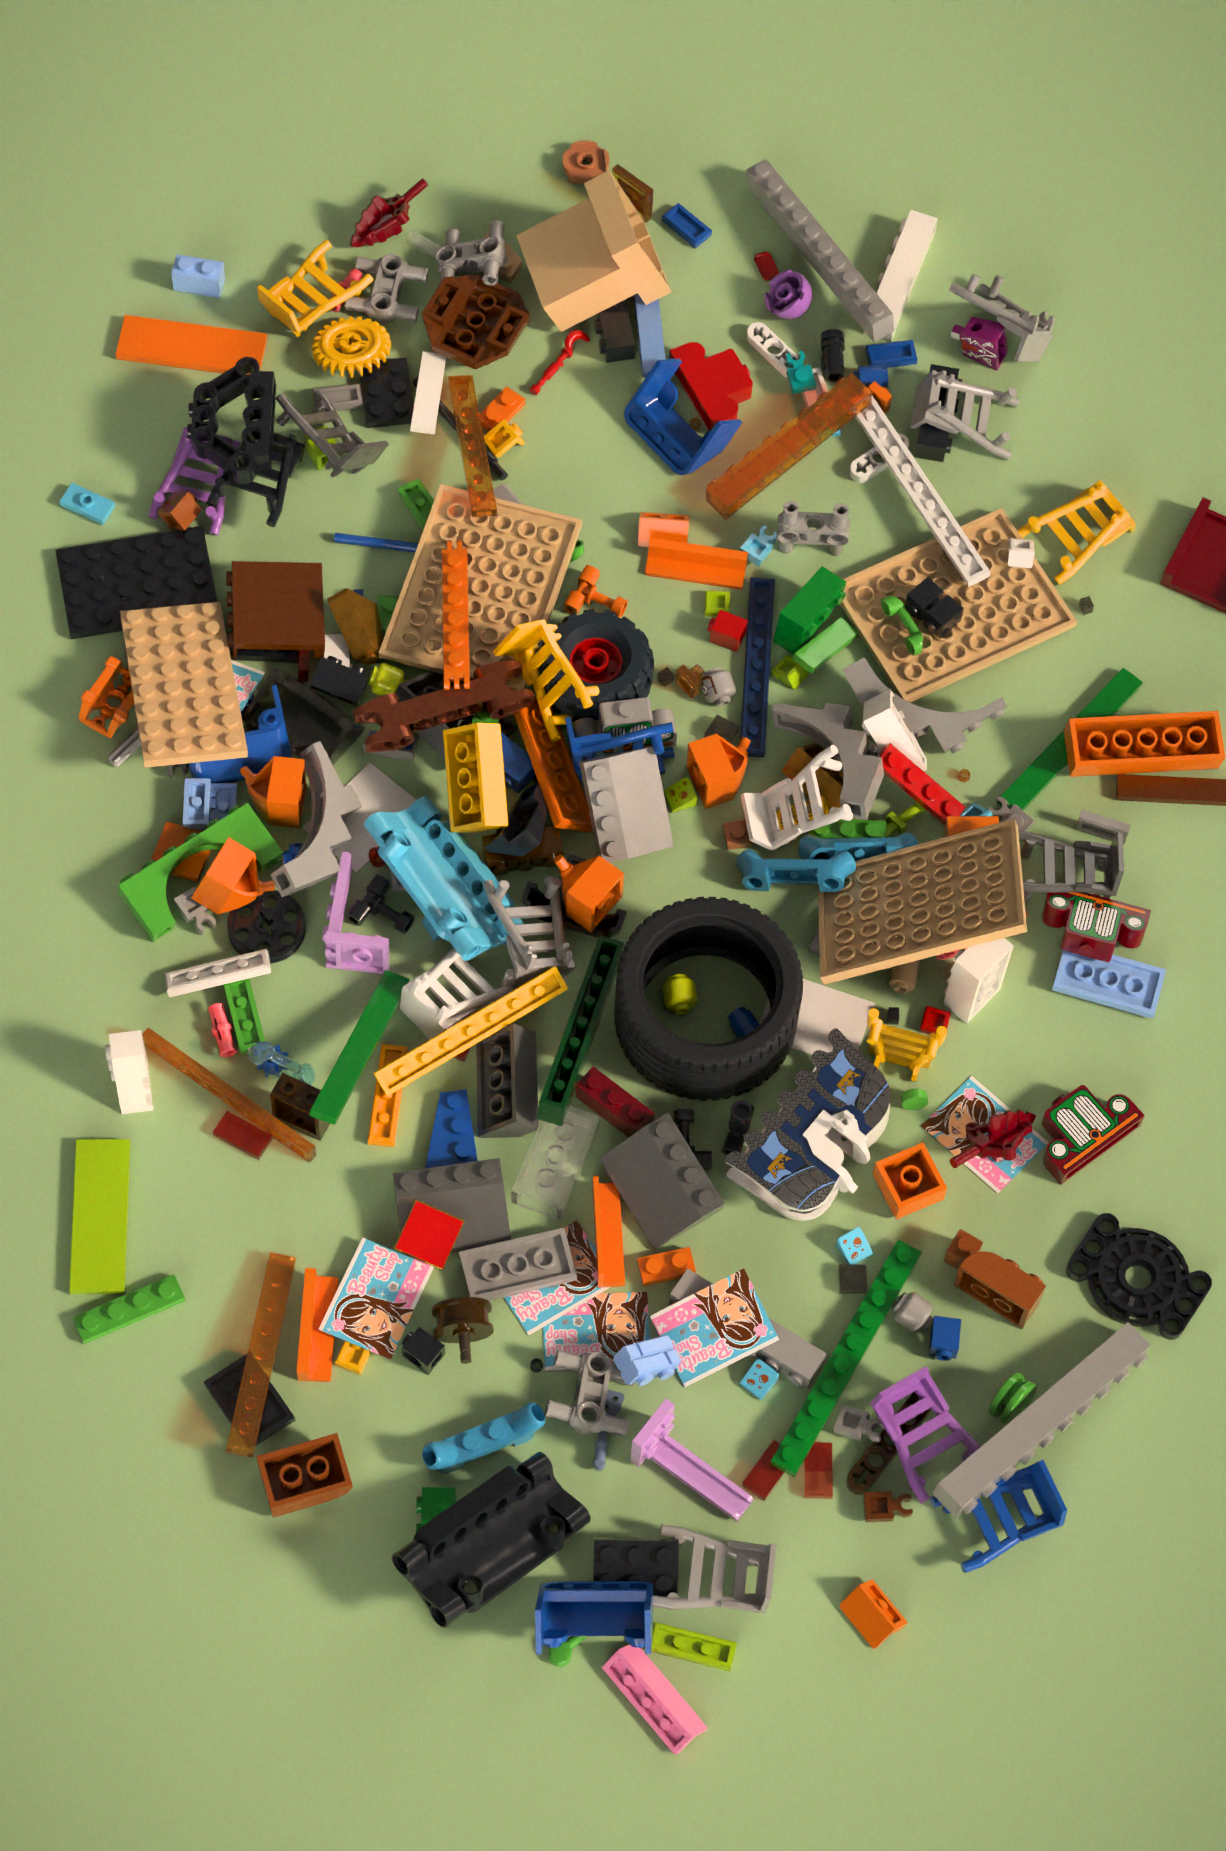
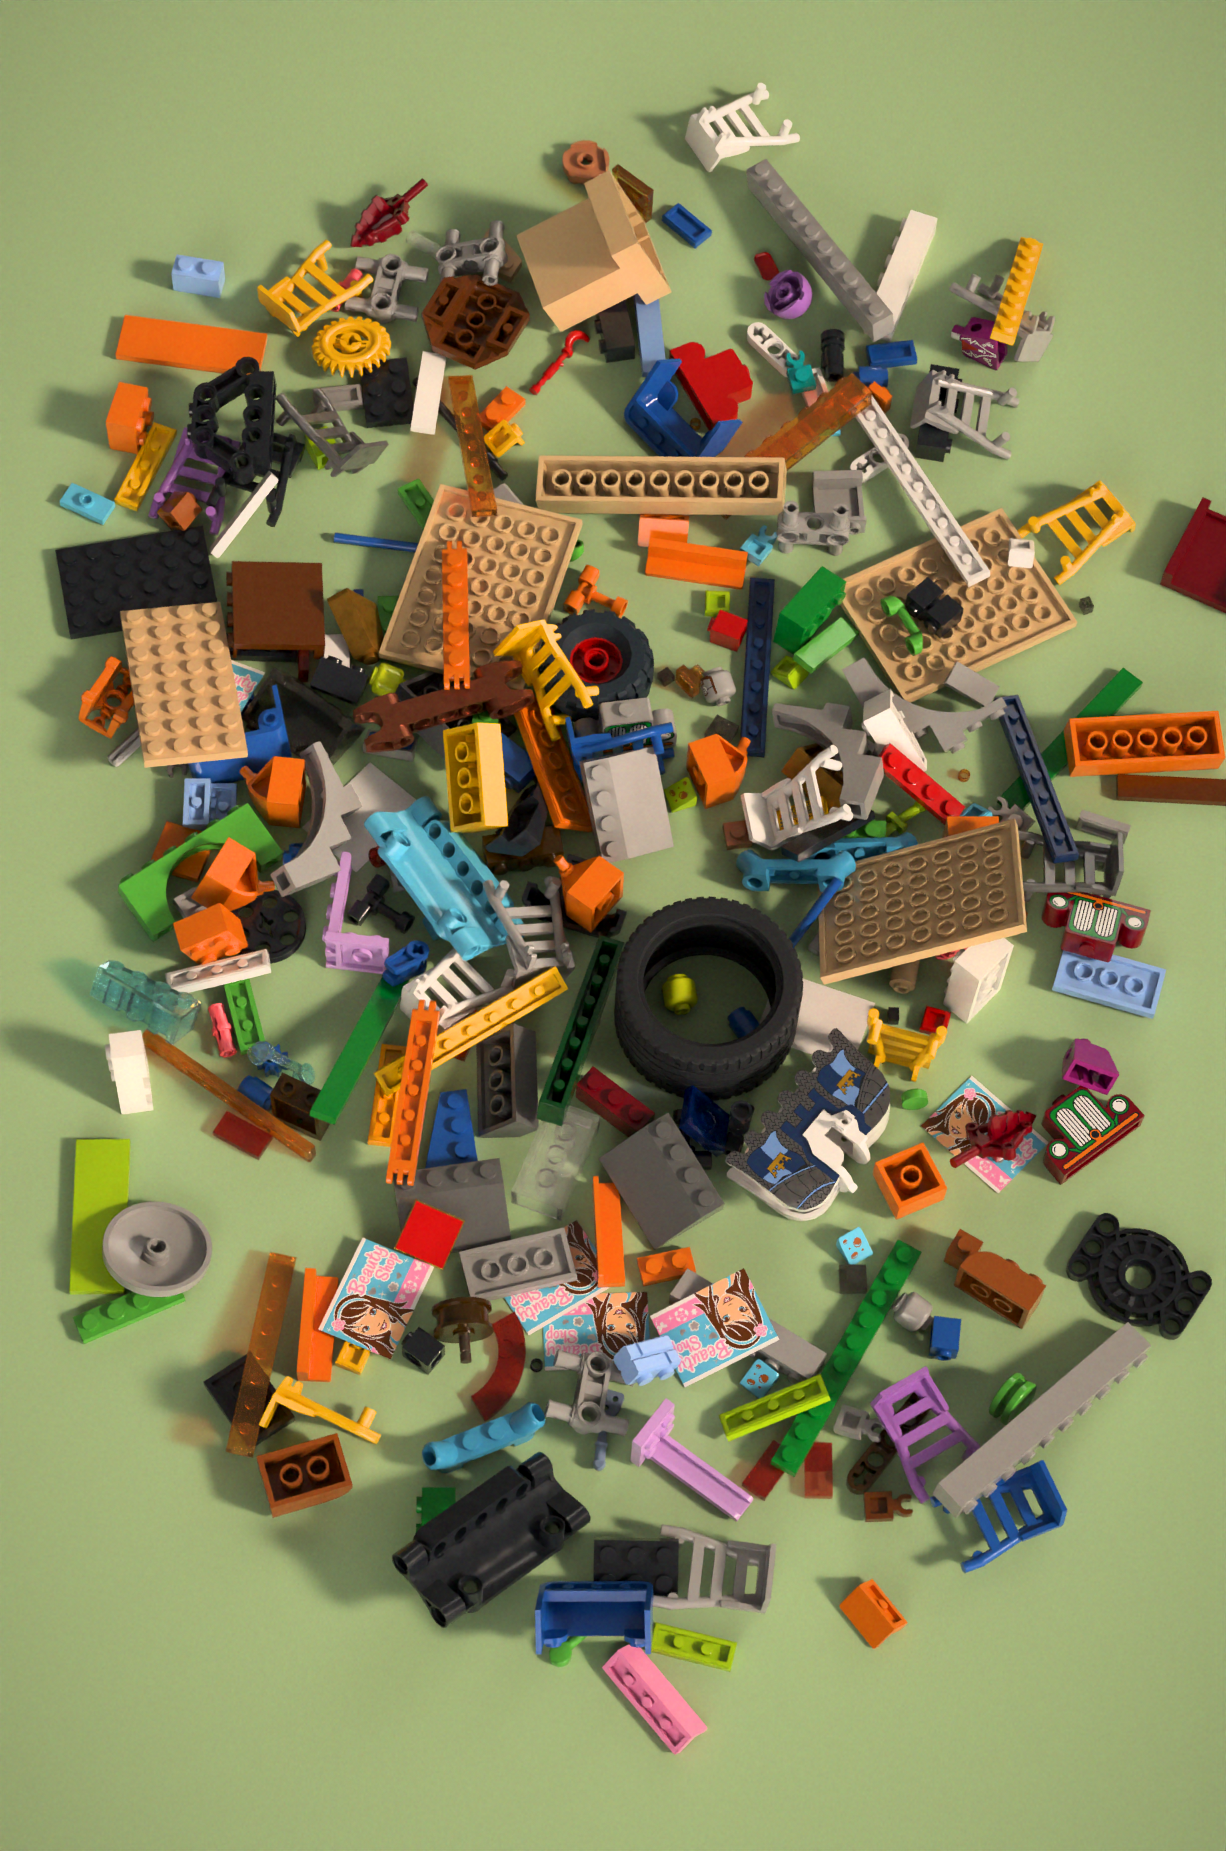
(129, 418): none -> orange brick
(145, 467): none -> yellow tile
(146, 1000): none -> clear light blue wedge
(157, 1249): none -> light grey dish
(210, 934): none -> orange brick
(243, 514): none -> white tile
(256, 1091): none -> blue brick
(292, 1398): none -> yellow hand
(406, 963): none -> blue piece
(413, 1093): none -> orange hinge
(509, 1368): none -> clear red tile
(661, 485): none -> tan brick
(704, 1121): none -> clear blue plate
(711, 148): none -> white hand
(774, 1407): none -> lime tile
(815, 910): none -> blue bar
(819, 838): none -> black tile
(840, 487): none -> light grey panel
(971, 684): none -> light grey tile
(1016, 291): none -> yellow plate
(1037, 782): none -> dark blue tile
(1089, 1066): none -> magenta torso

